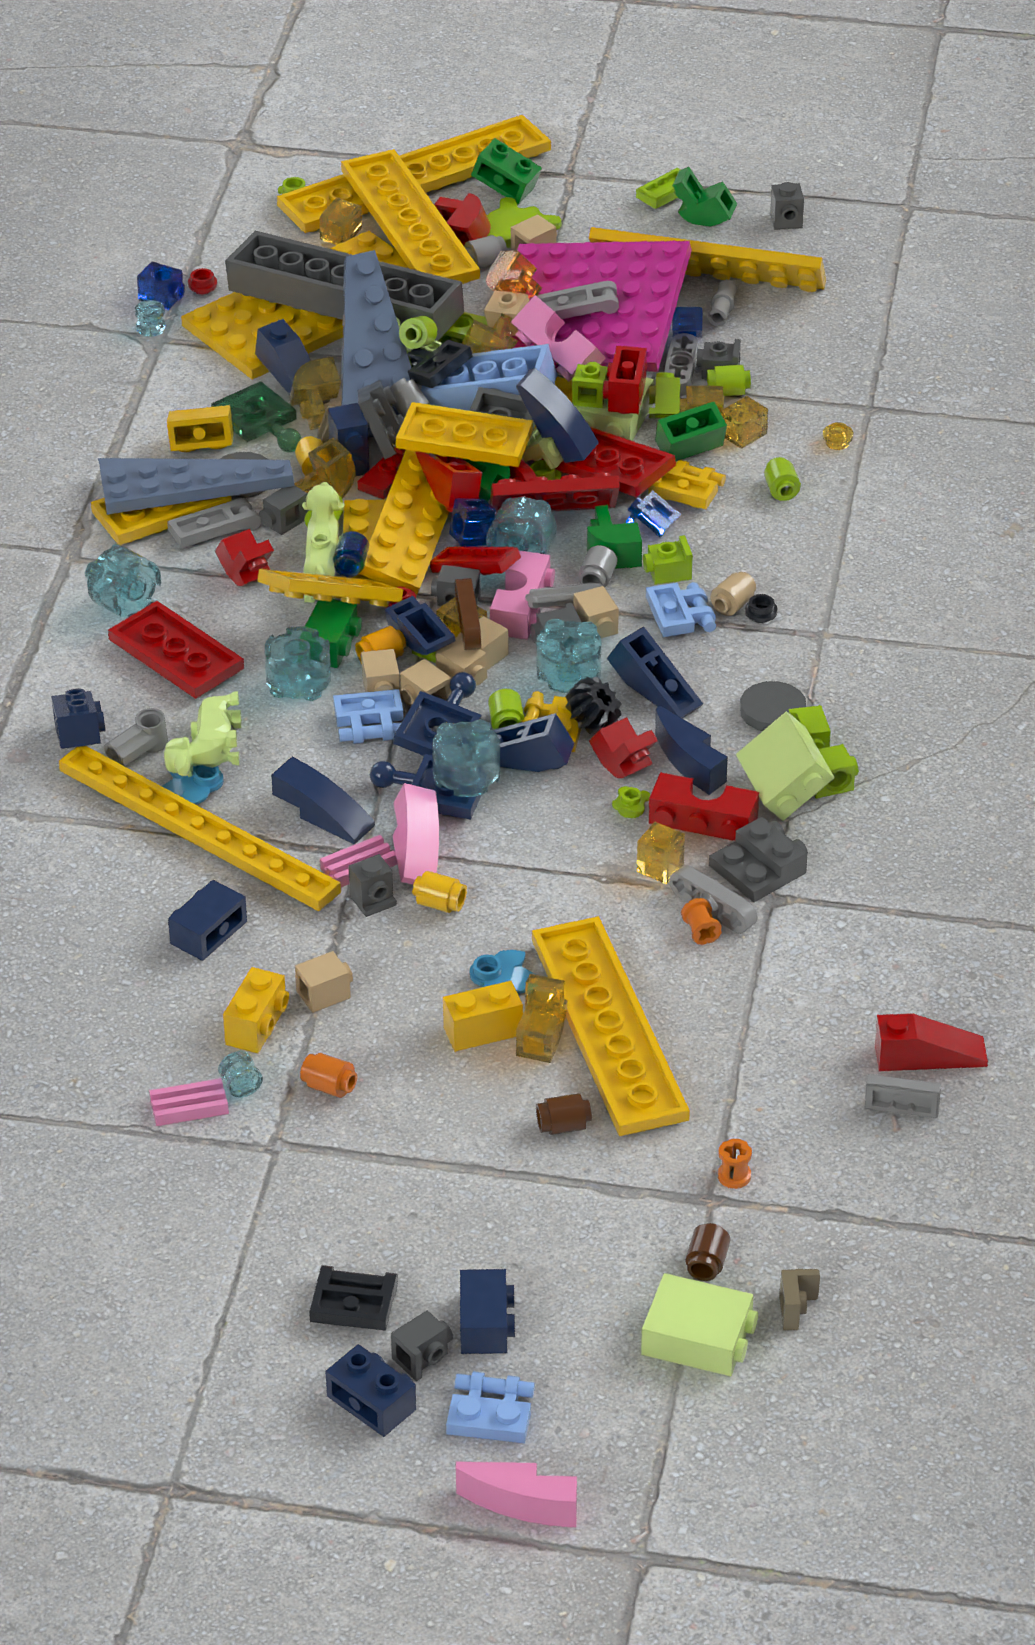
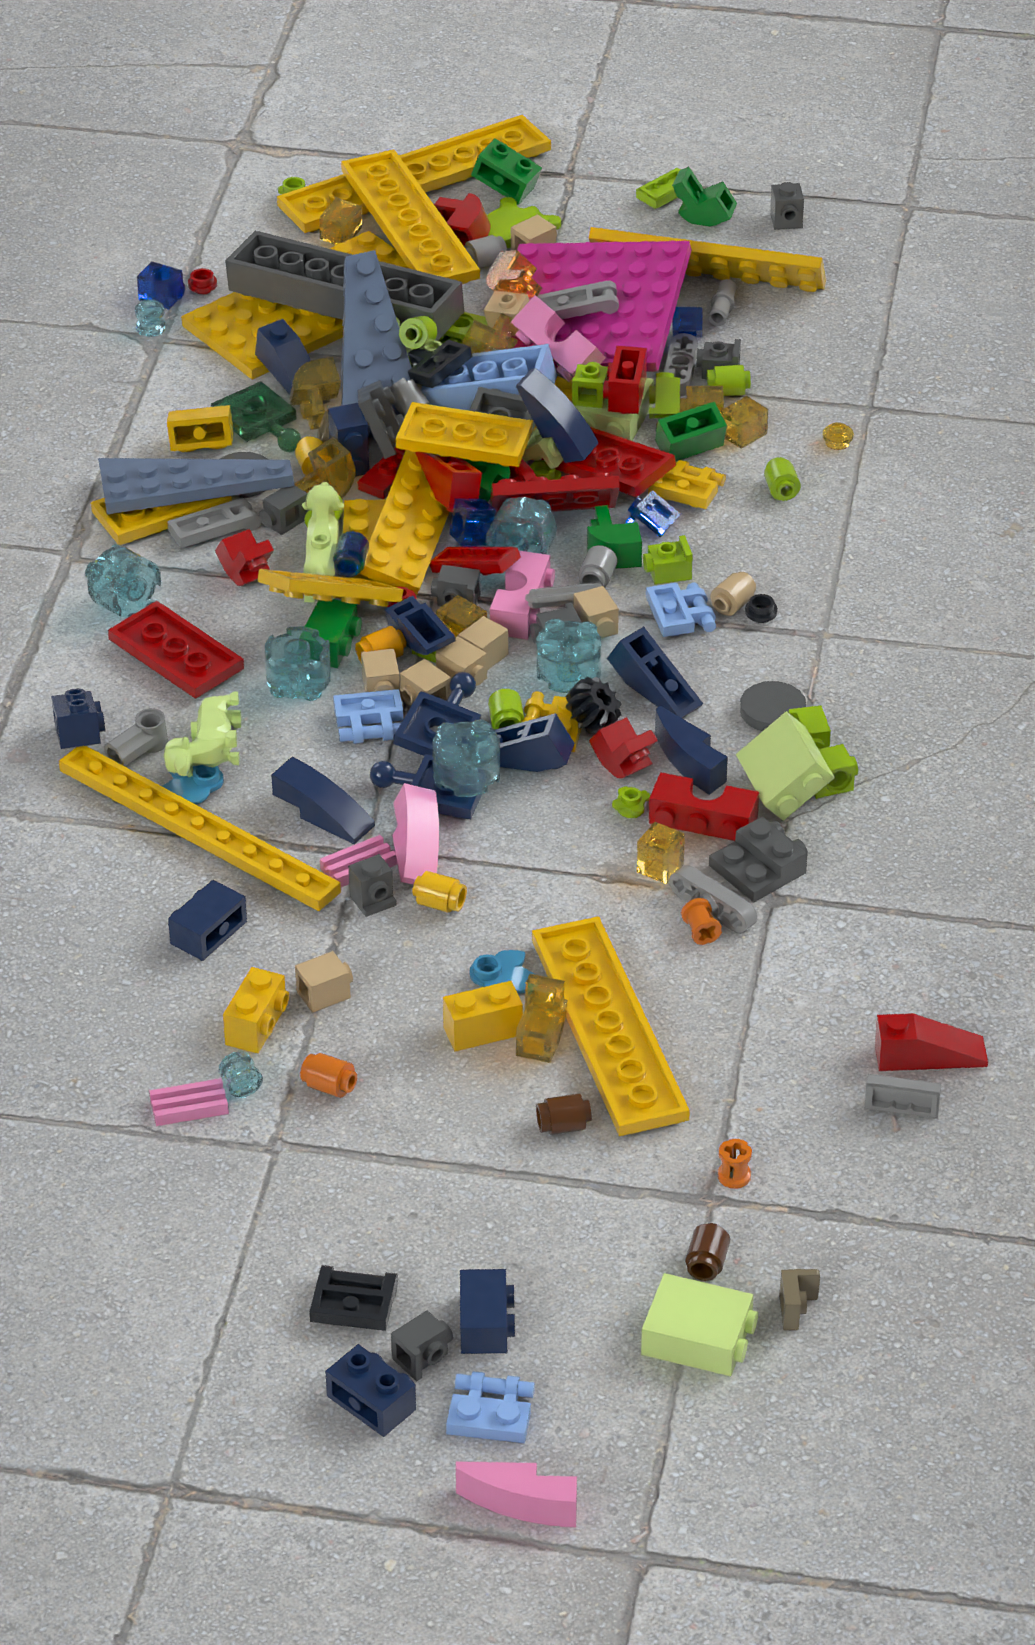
(467, 614): reddish brown beam -> none

